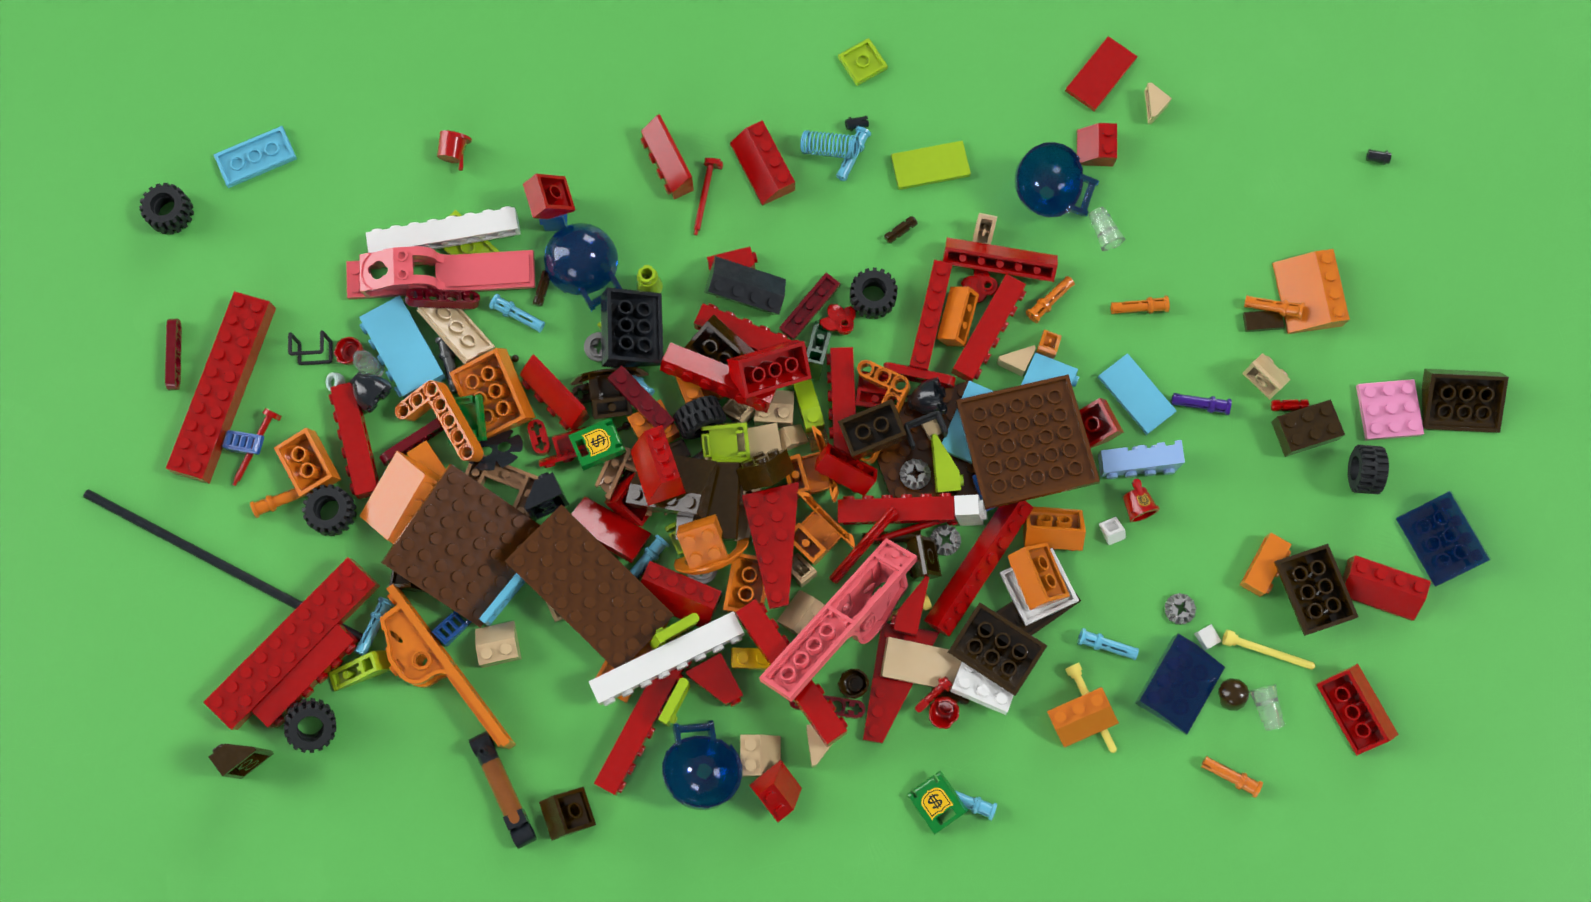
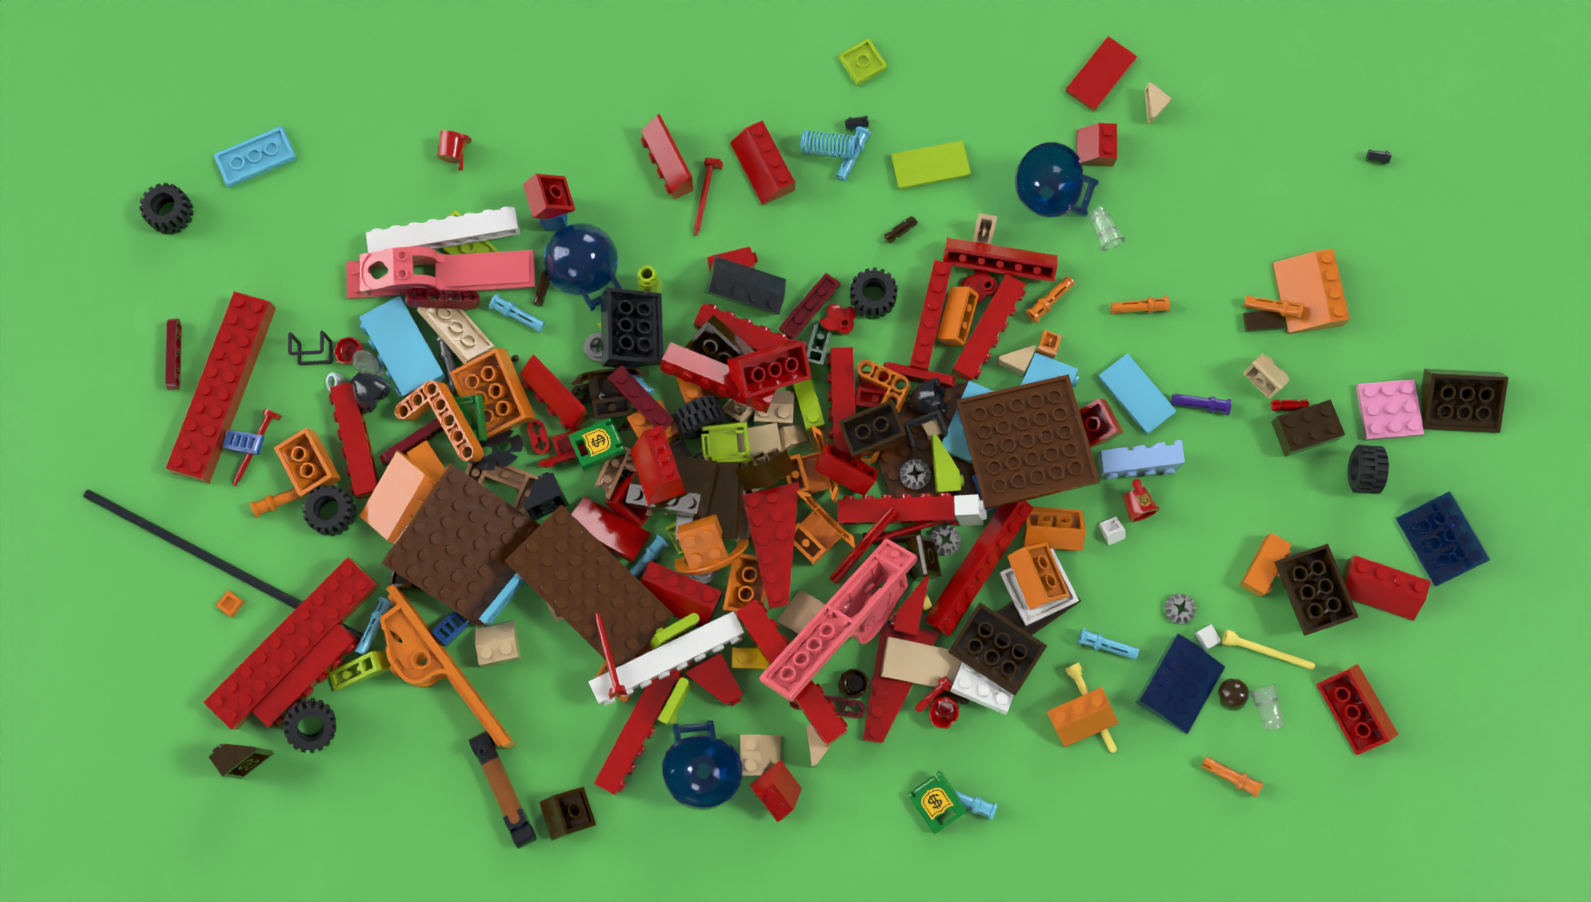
(230, 604): none -> orange tile
(617, 689): none -> red piece
(802, 570): tan slope -> none

